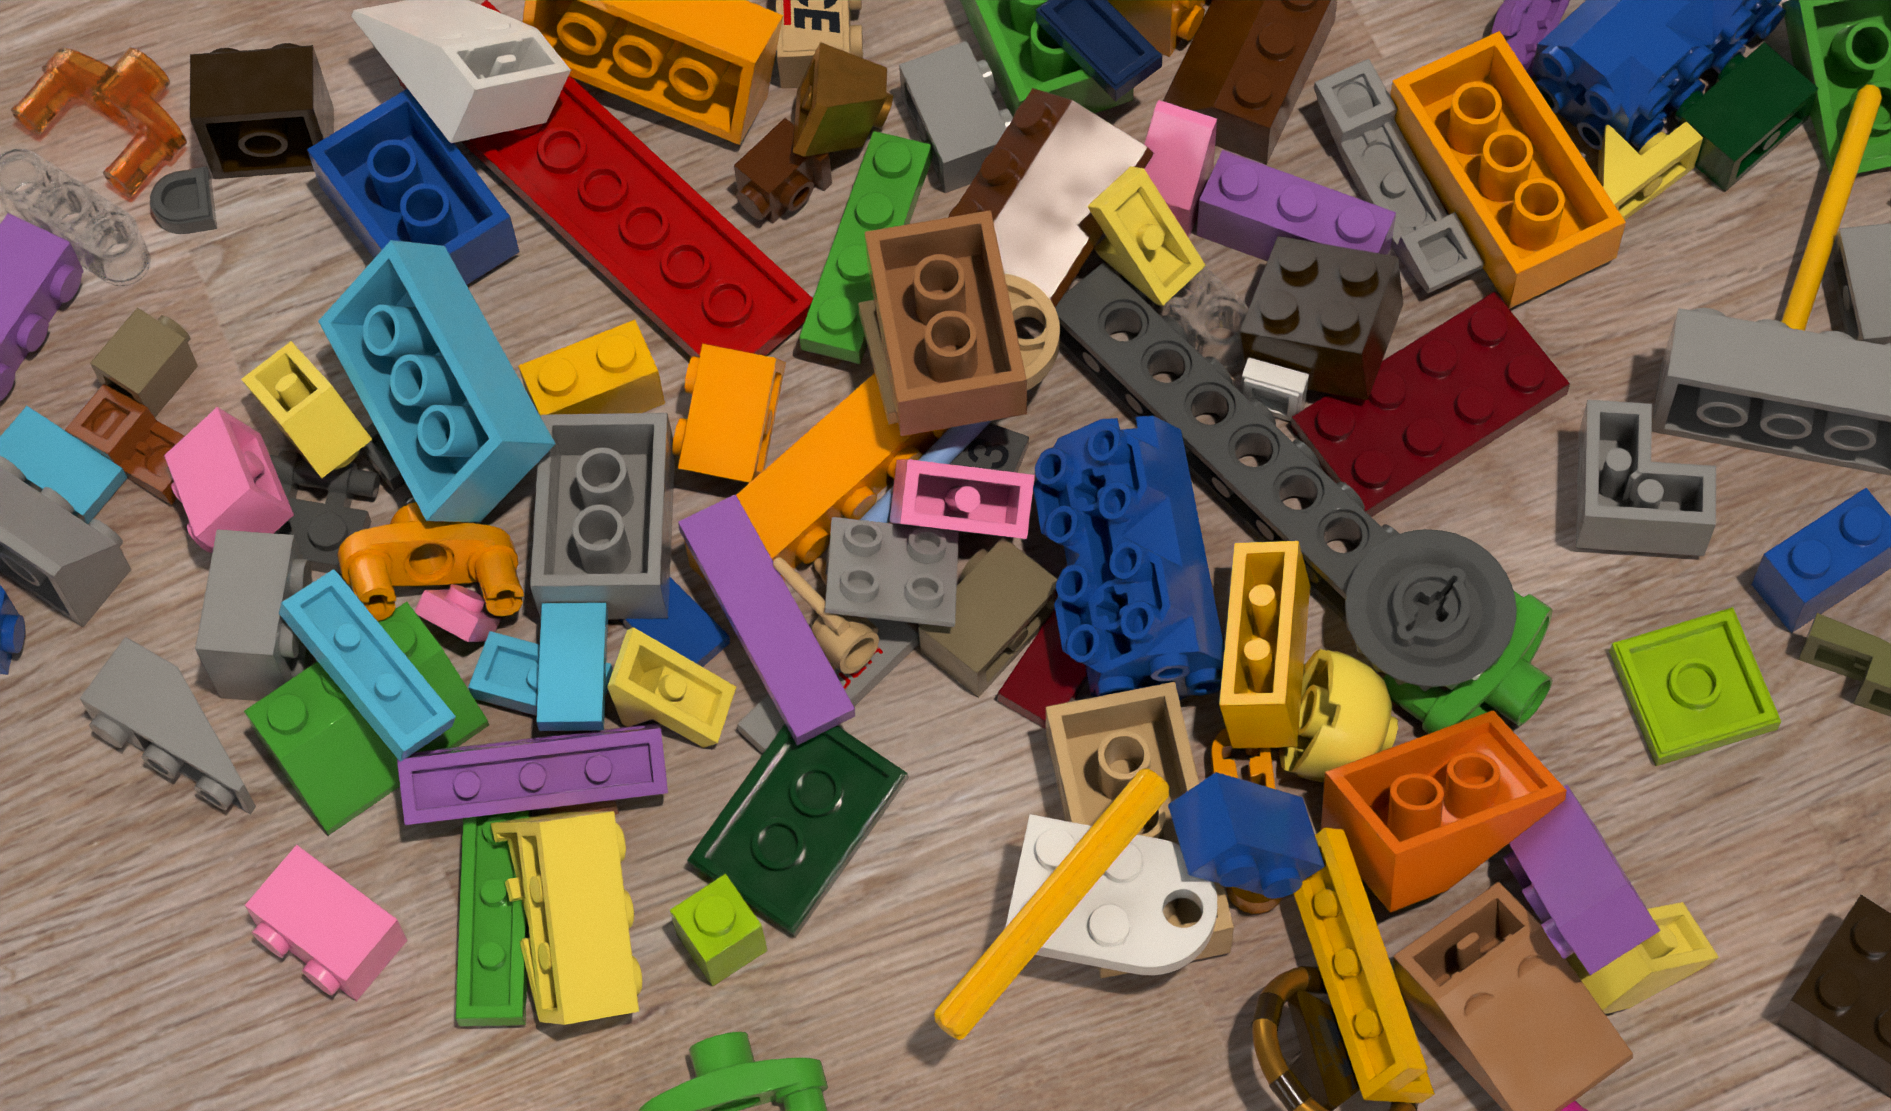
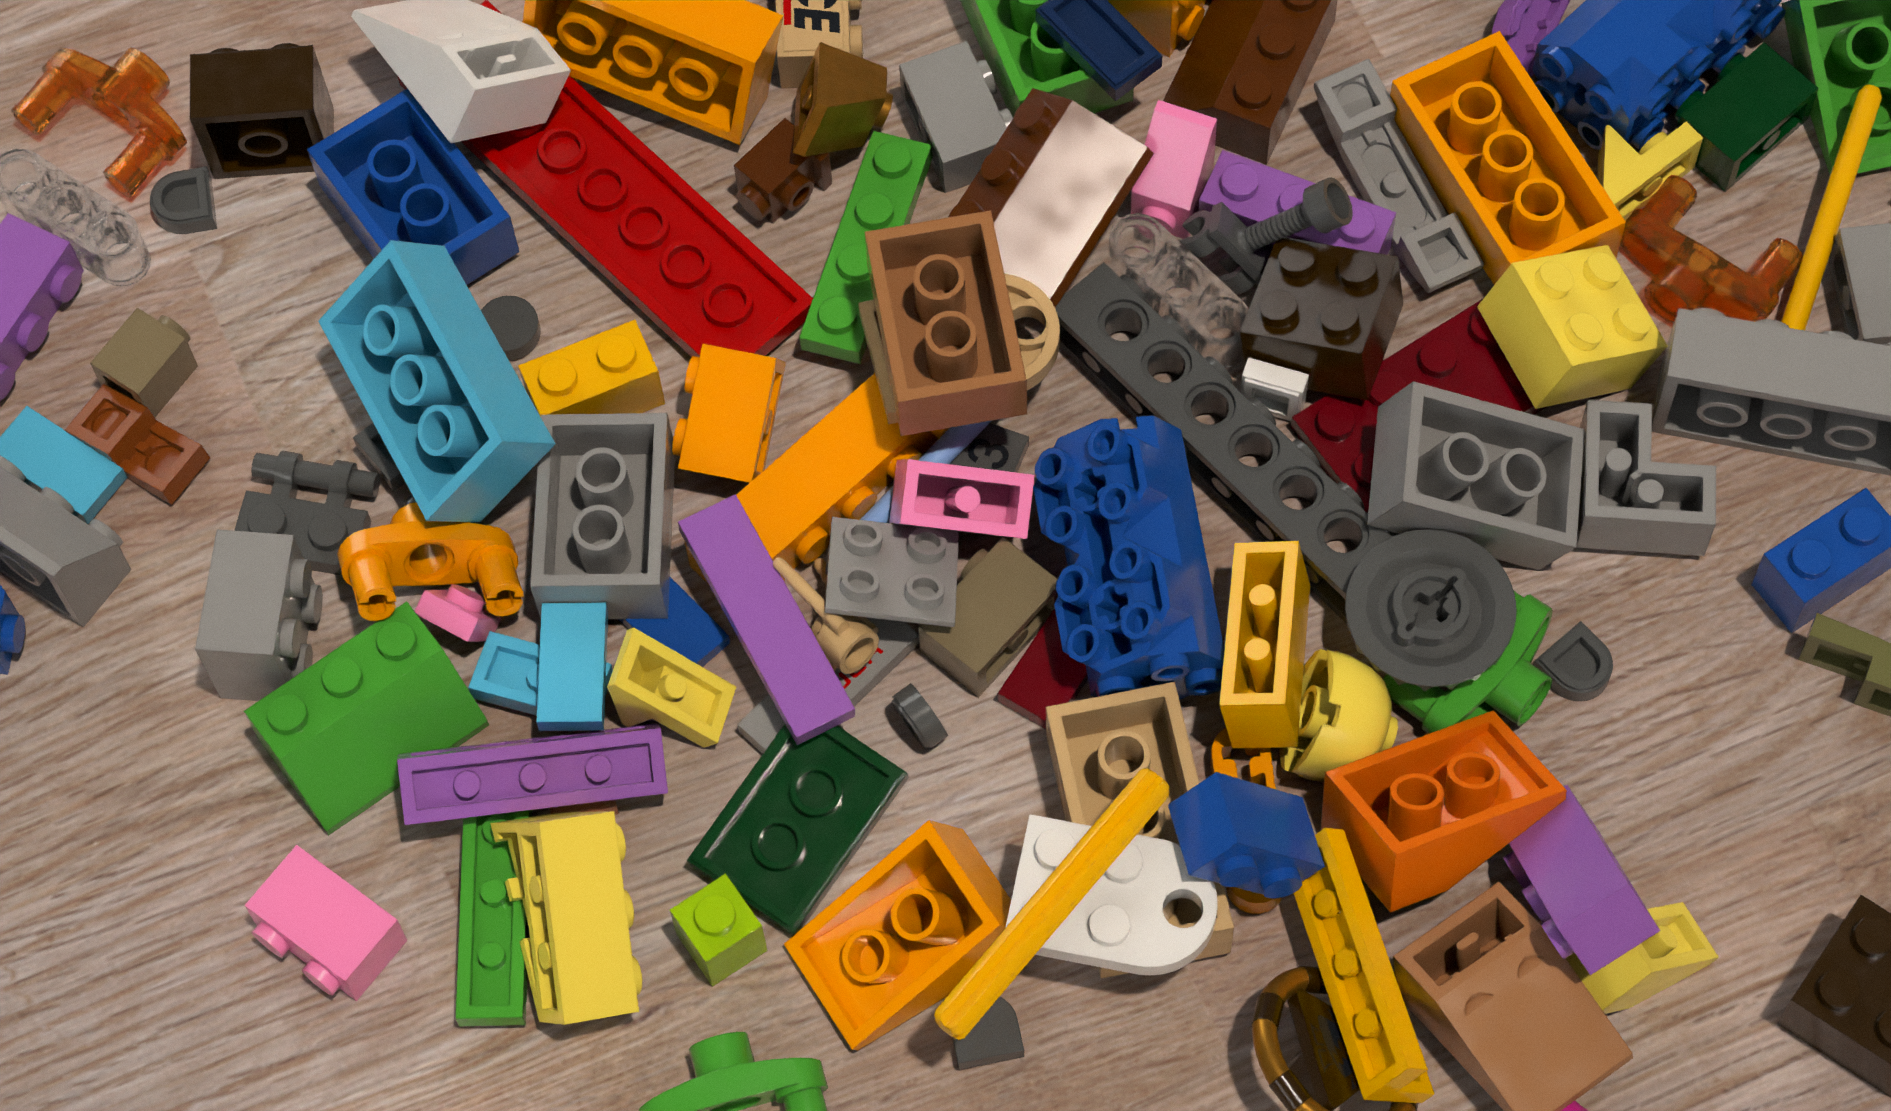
(153, 708): light grey slope -> none
(226, 480): bright pink brick -> none
(307, 410): light yellow brick -> none
(367, 665): medium azure plate -> none
(513, 325): none -> dark grey tile
(902, 933): none -> light orange slope
(918, 716): none -> dark grey tile
(991, 1039): none -> dark grey tile
(1144, 237): light yellow slope -> none
(1323, 206): none -> dark grey bar
(1477, 474): none -> light grey brick
(1571, 326): none -> light yellow brick
(1577, 664): none -> dark grey tile
(1691, 274): none -> clear orange connector
(1694, 686): lime tile -> none

